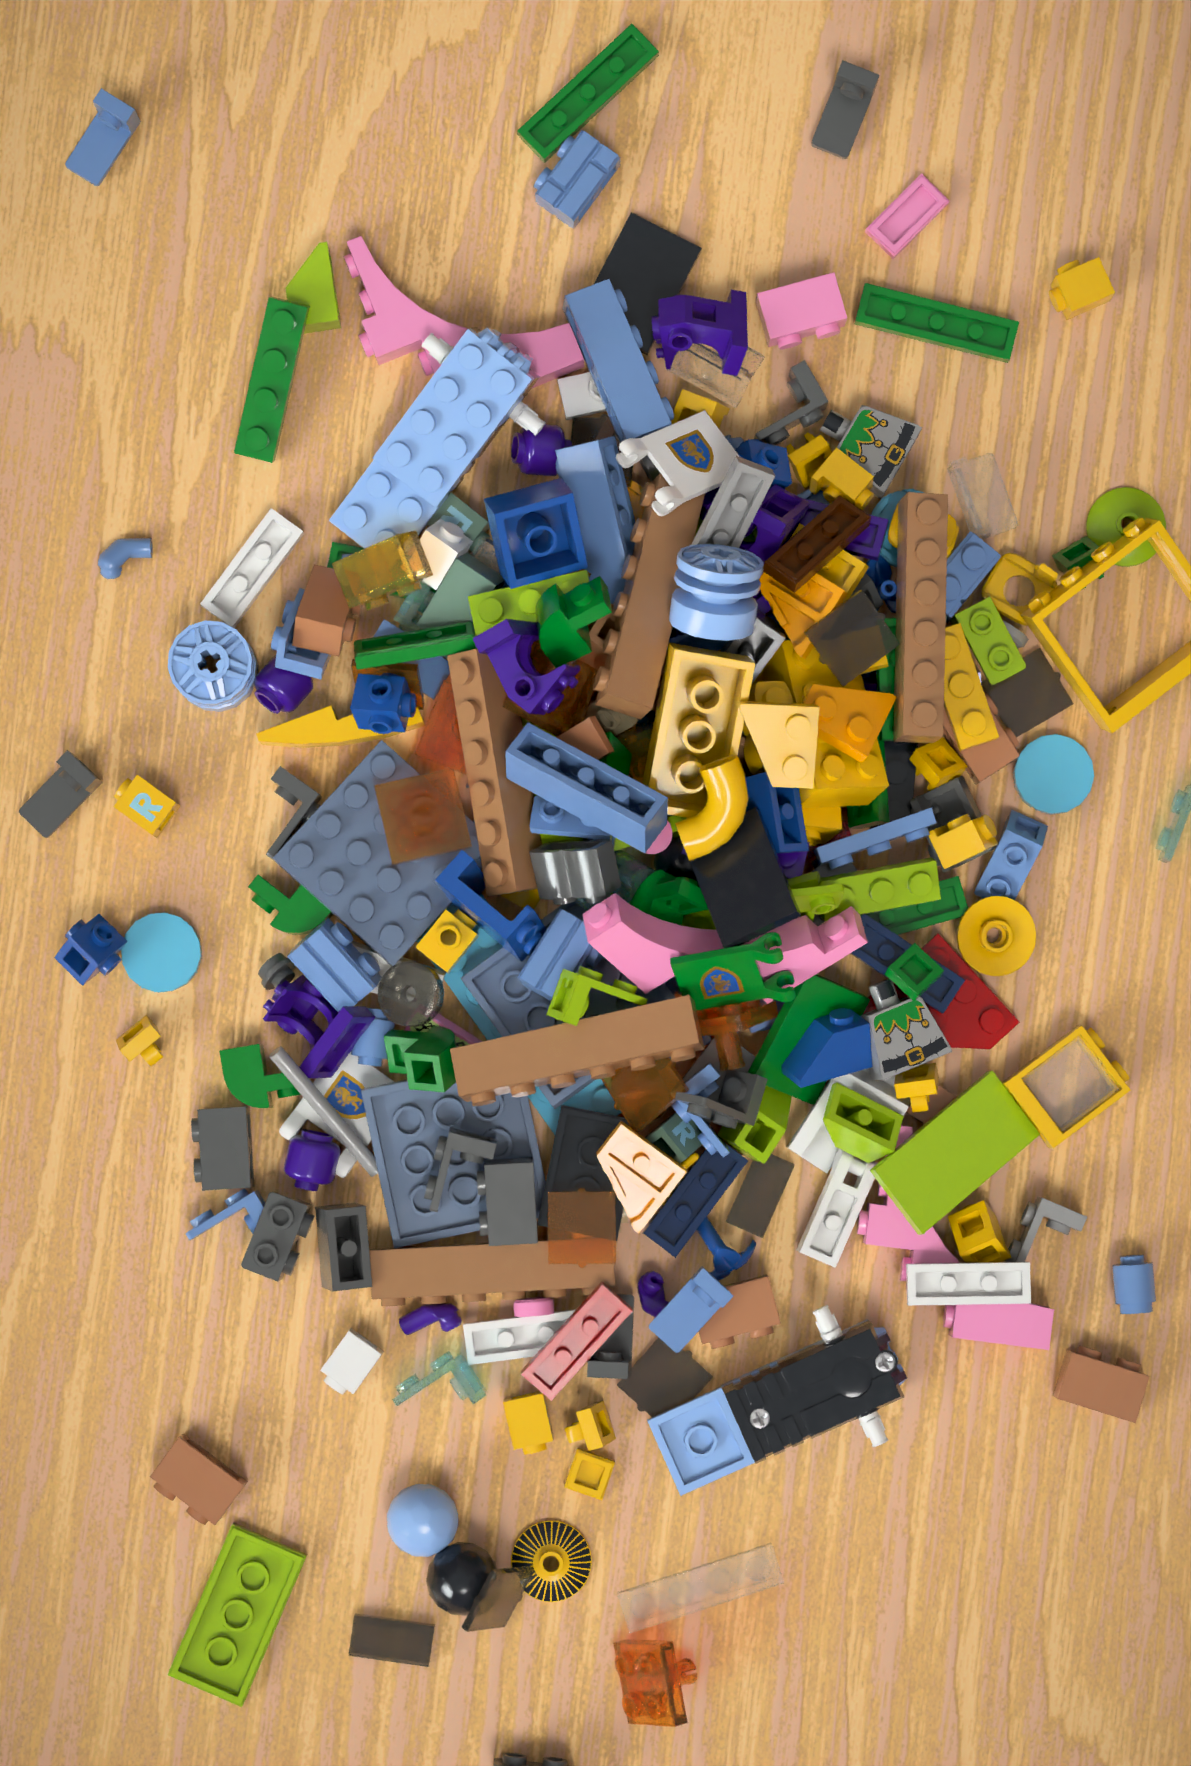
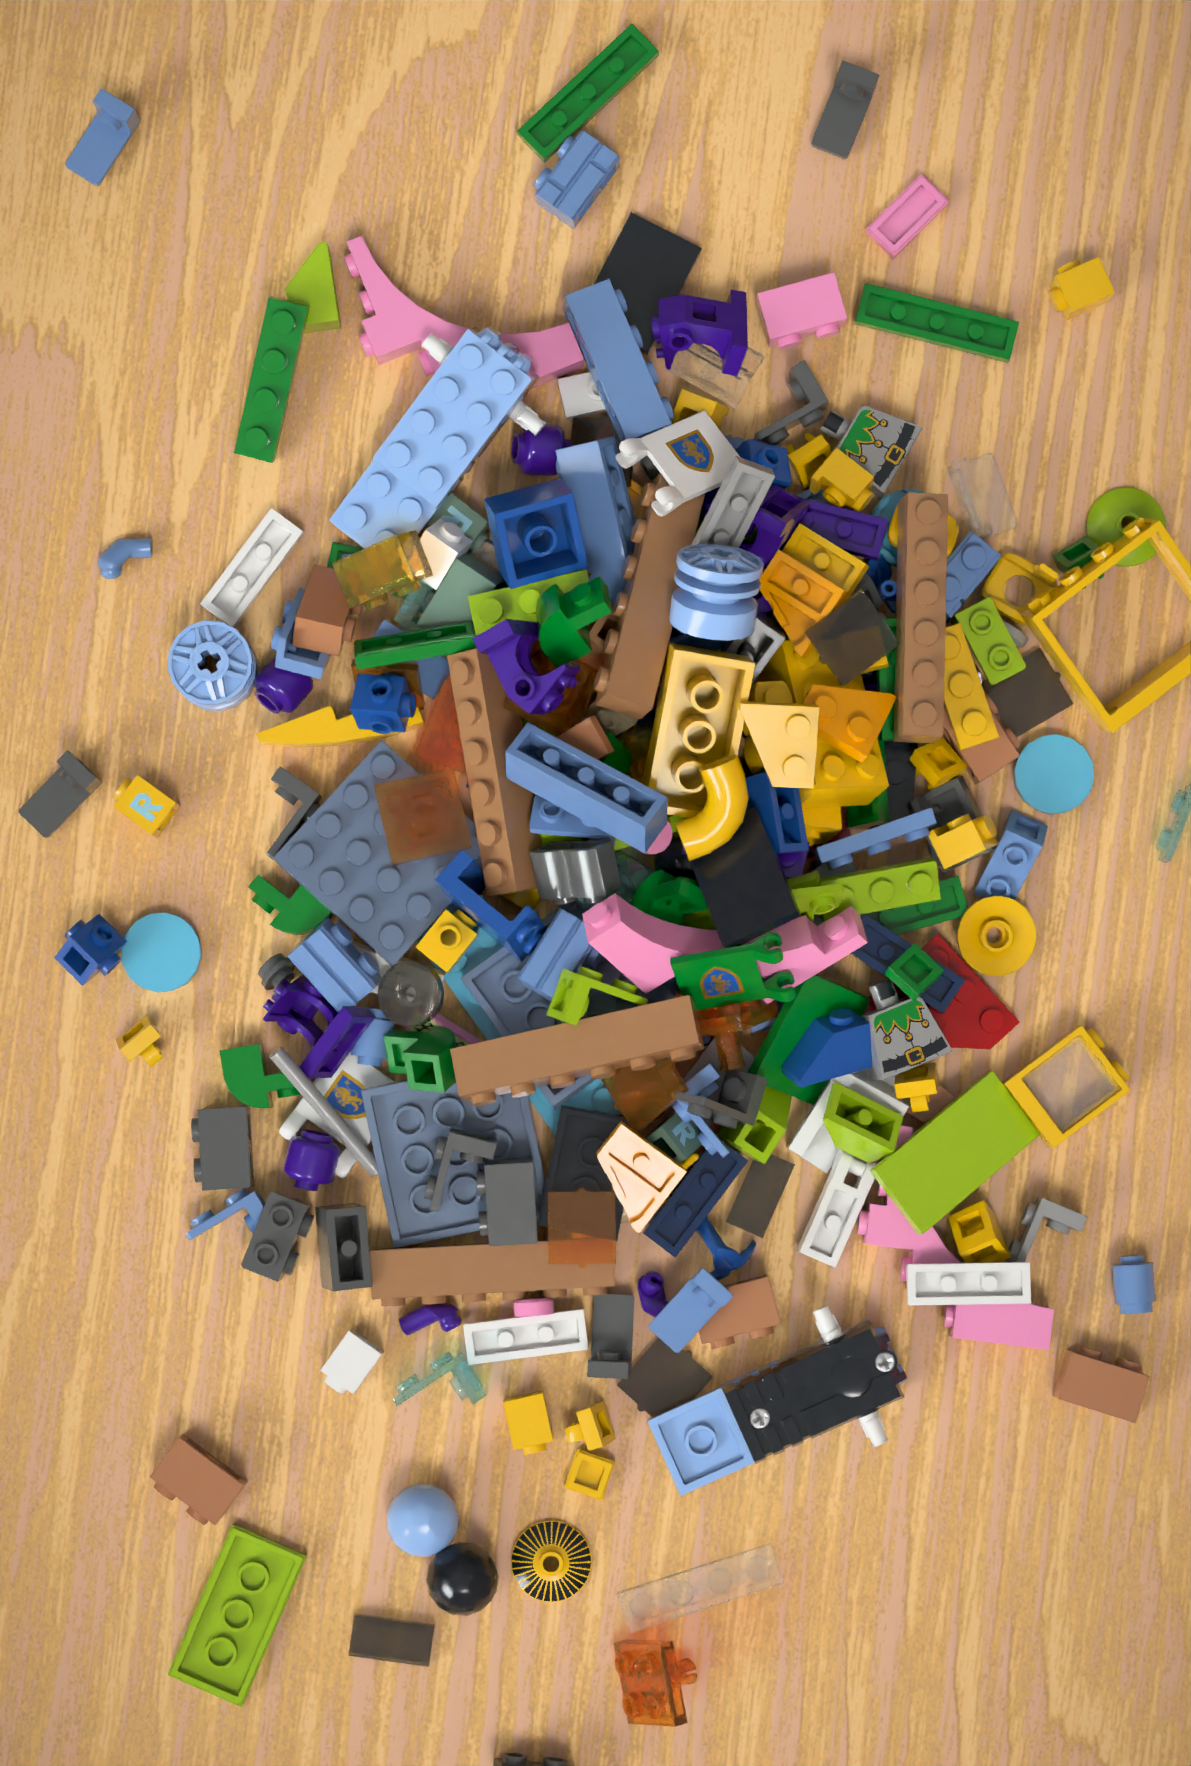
(498, 1598): clear smoke piece -> none
(576, 1341): plate -> none
(816, 544): reddish brown tile -> none

